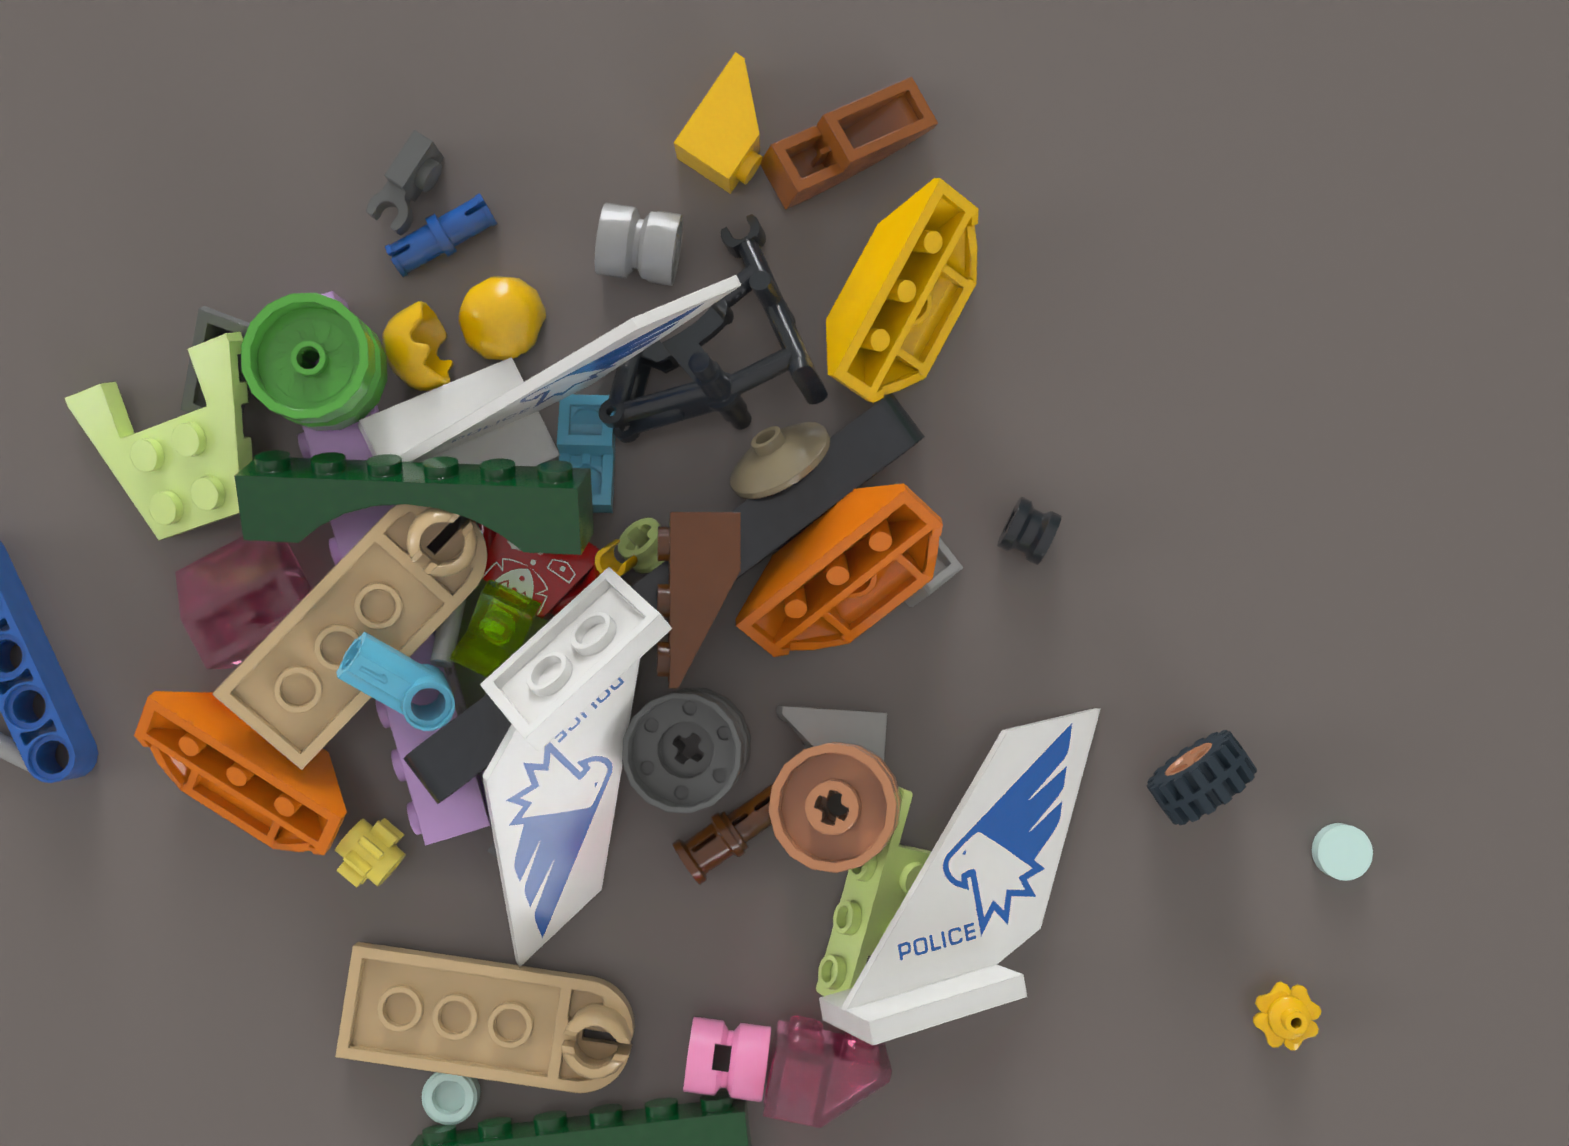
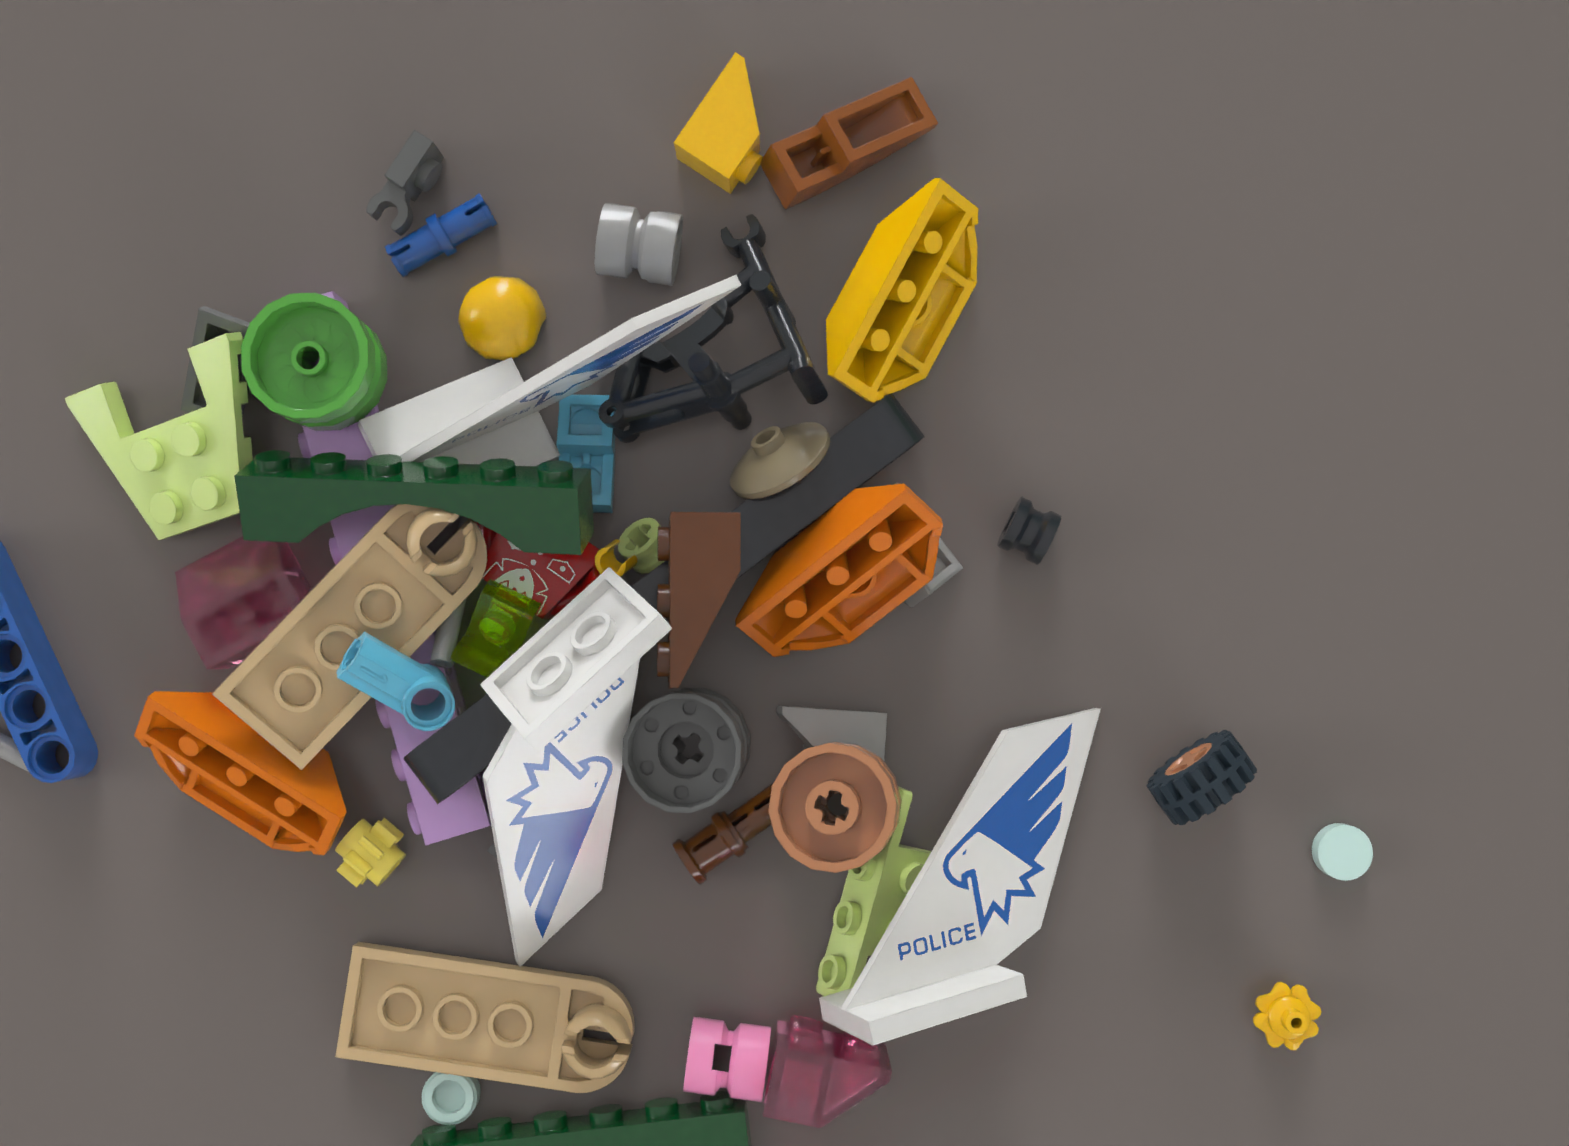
(412, 347): yellow hair -> none

